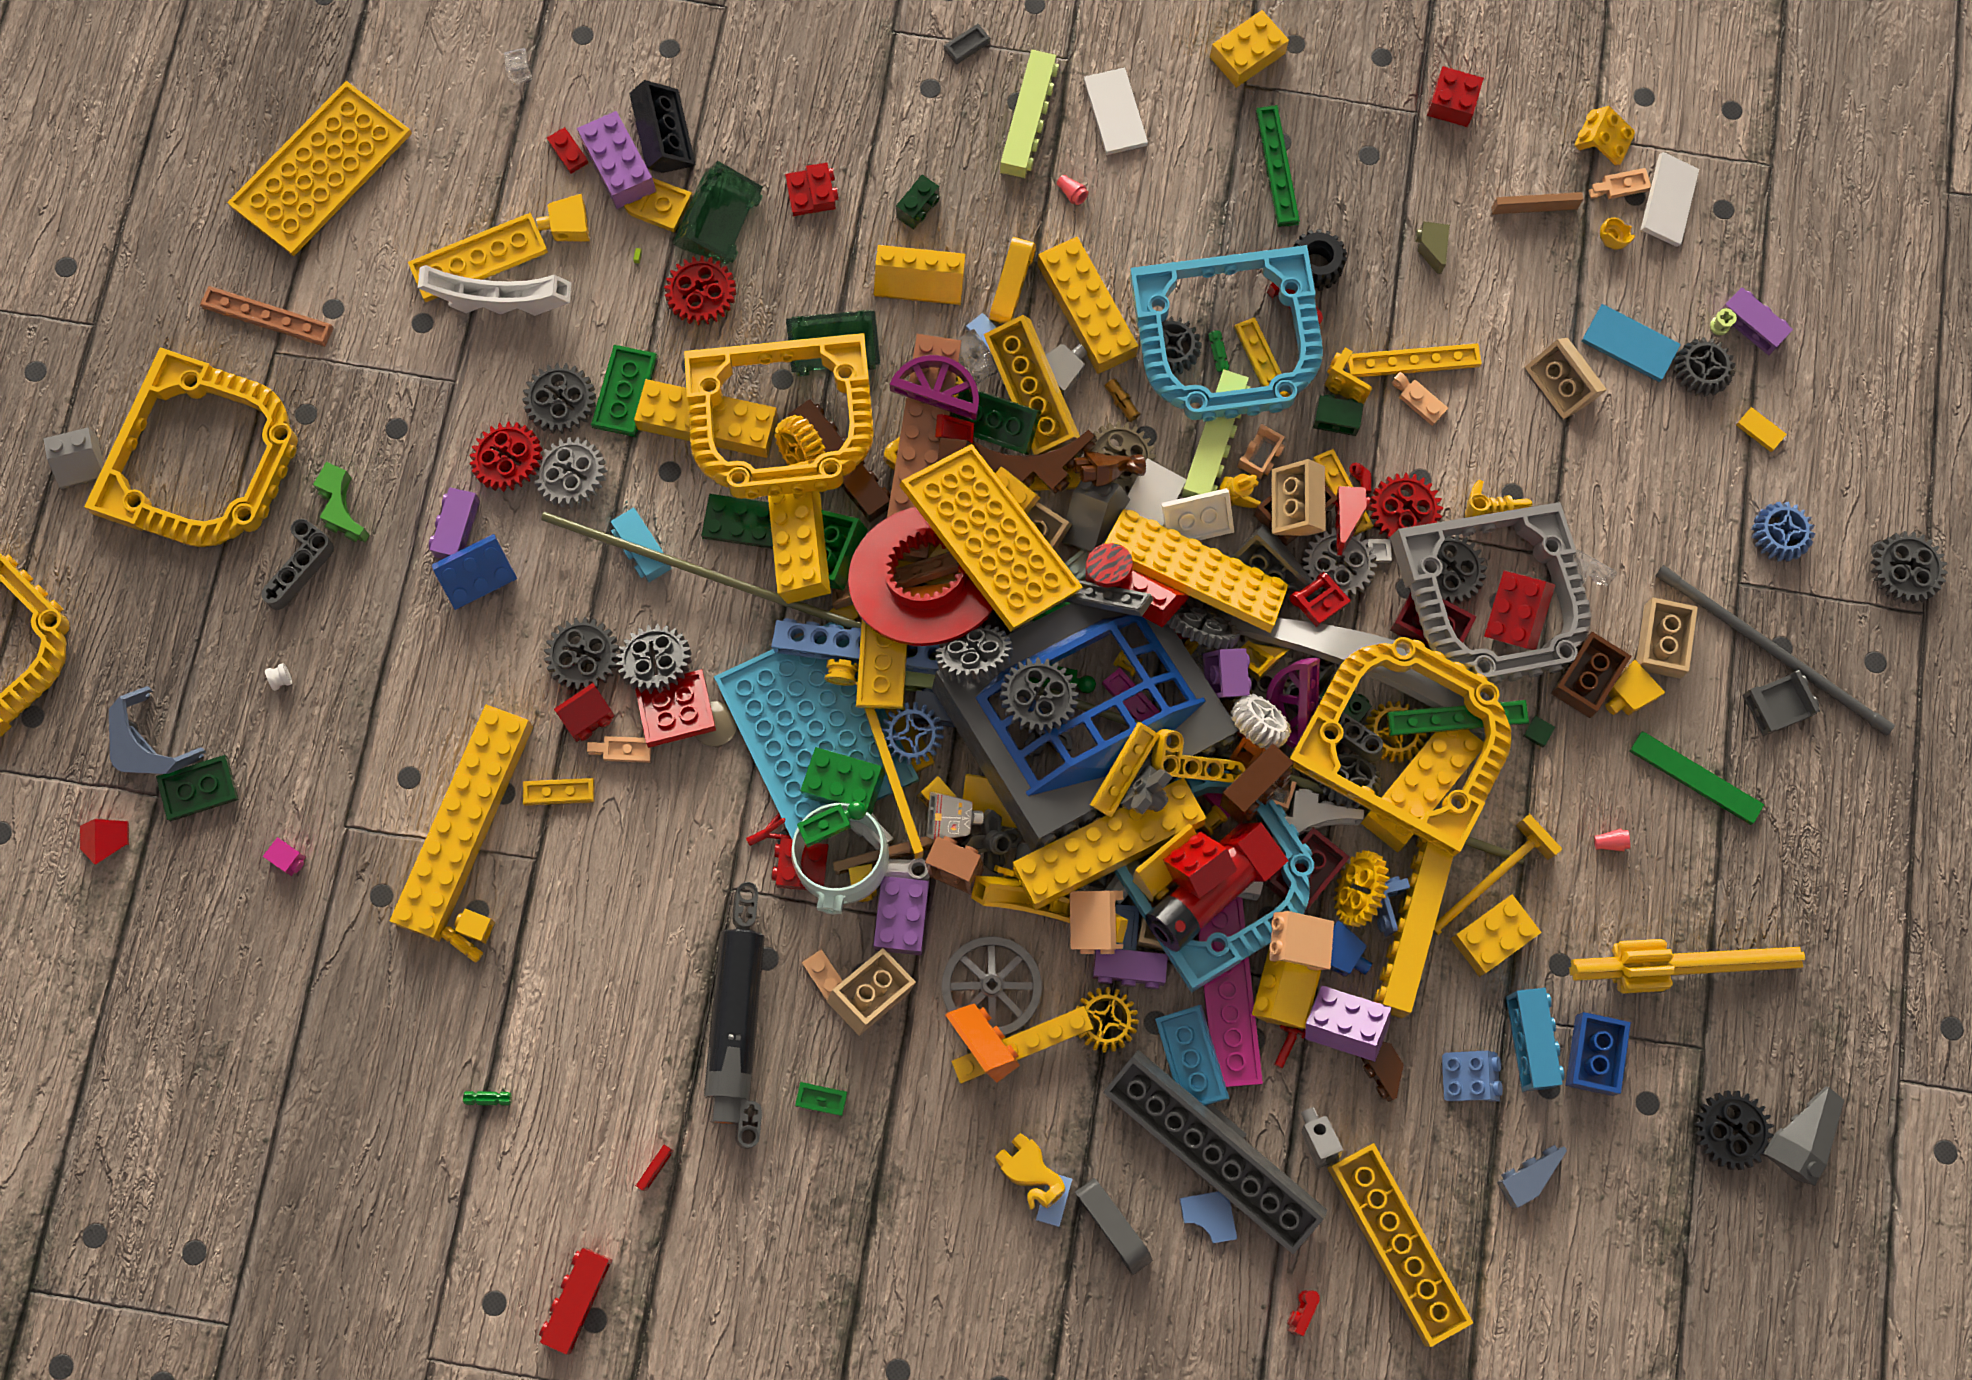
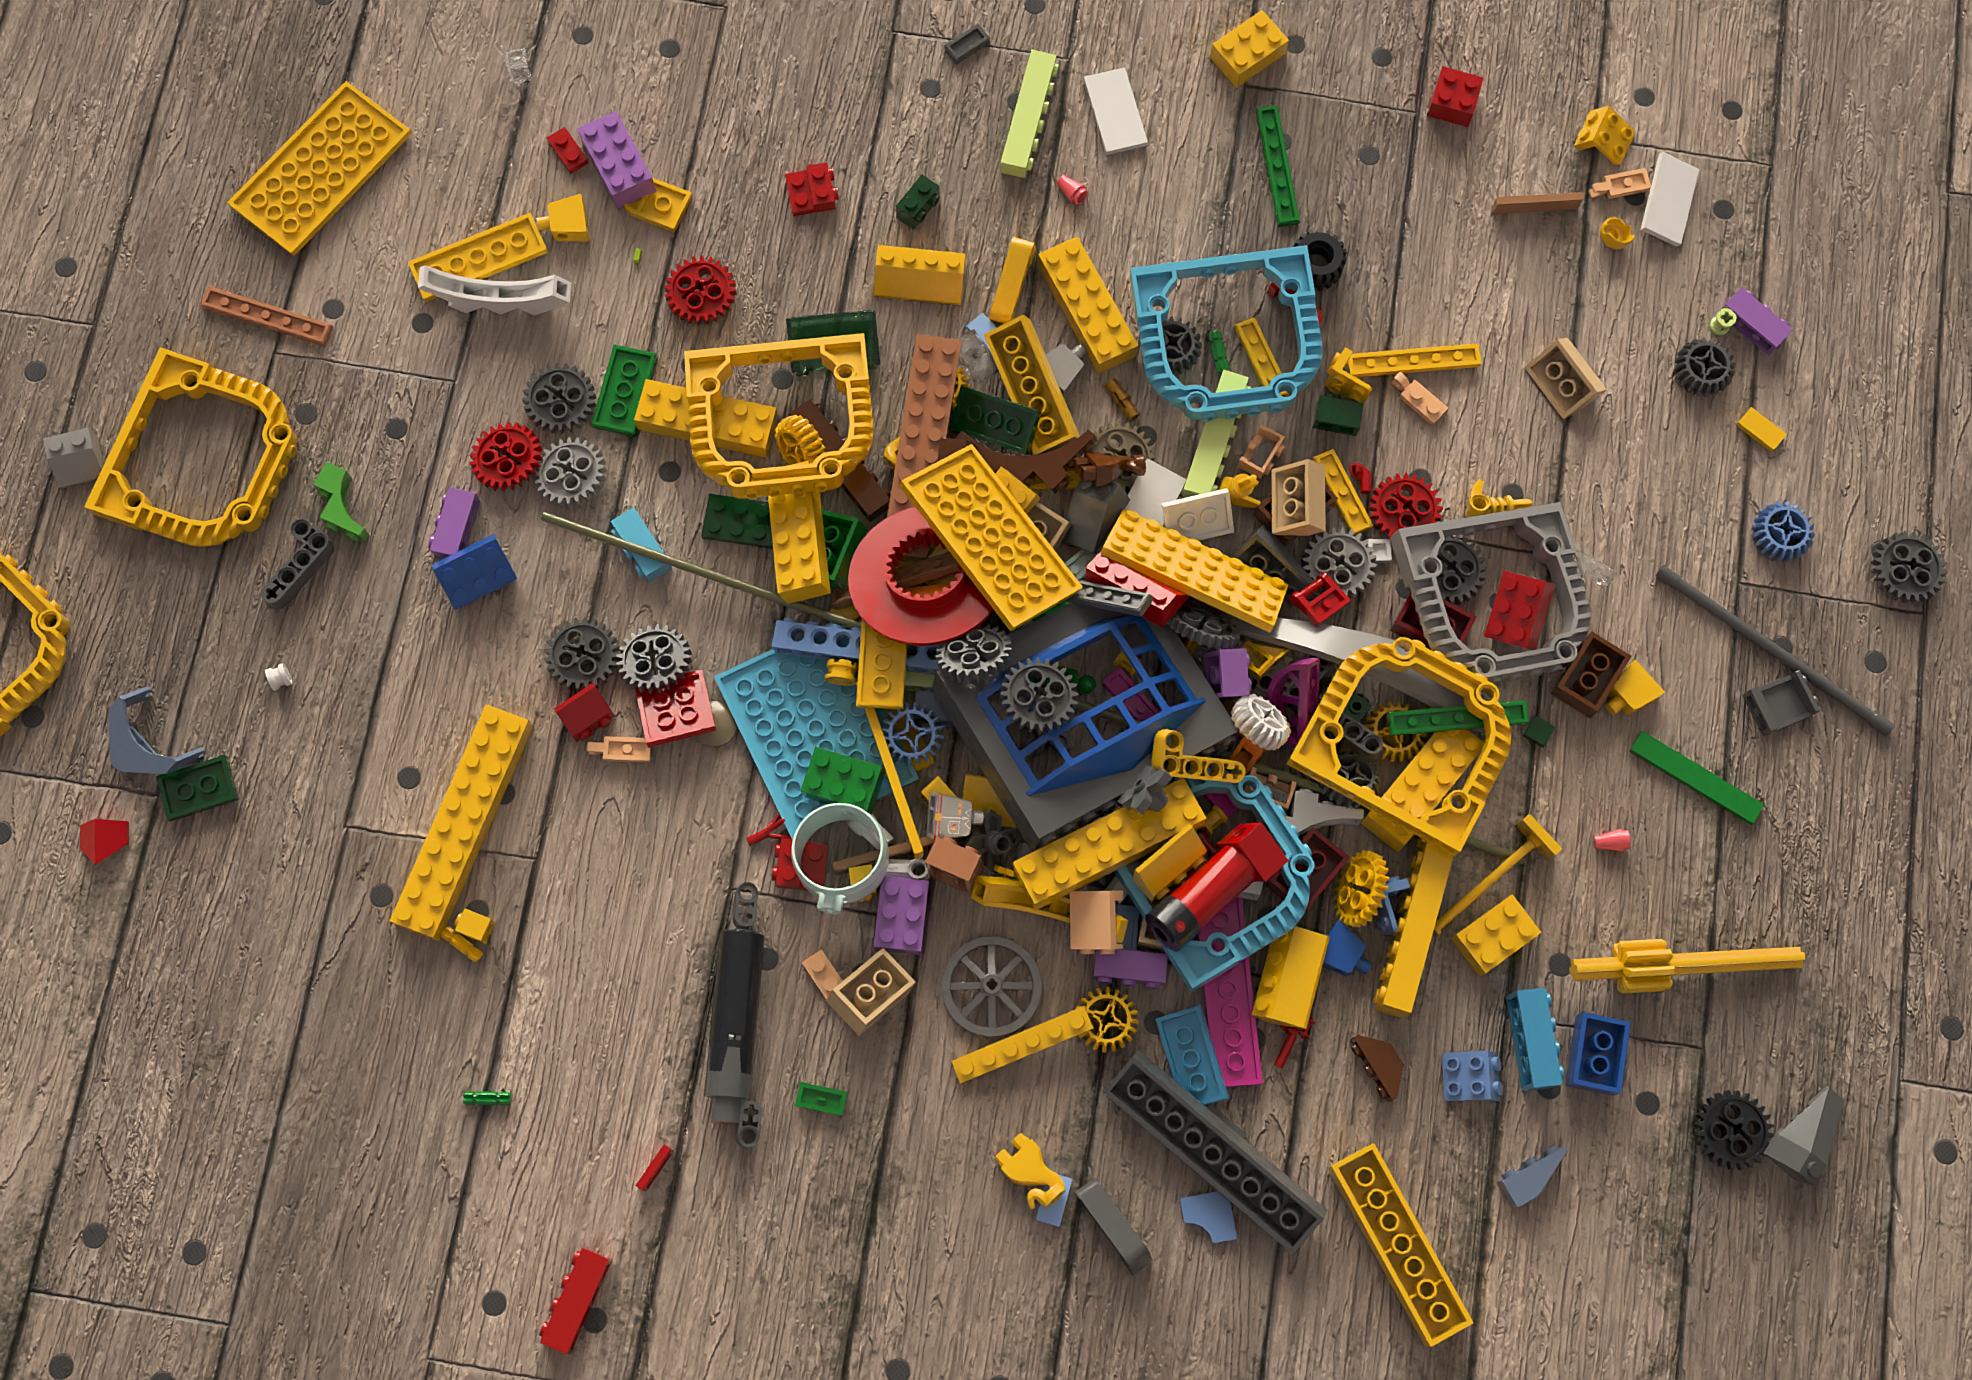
(284, 857): dark pink brick -> none
(558, 791): yellow tile -> none
(661, 127): black slope -> none
(717, 213): clear green windscreen -> none
(830, 822): green plate -> none
(934, 397): magenta window -> none
(954, 428): red tile -> none
(984, 1041): orange slope -> none
(1109, 565): tile -> none
(1124, 769): yellow tile -> none
(1200, 864): red brick -> none
(1257, 784): reddish brown brick -> none
(1300, 1320): red plate -> none
(1301, 940): light nougat panel -> none
(1324, 1147): light grey torso -> none
(1348, 1023): brick -> none
(1349, 514): slope -> none
(1433, 244): olive slope -> none
(1631, 343): dark azure tile -> none
(1666, 637): tan brick -> none

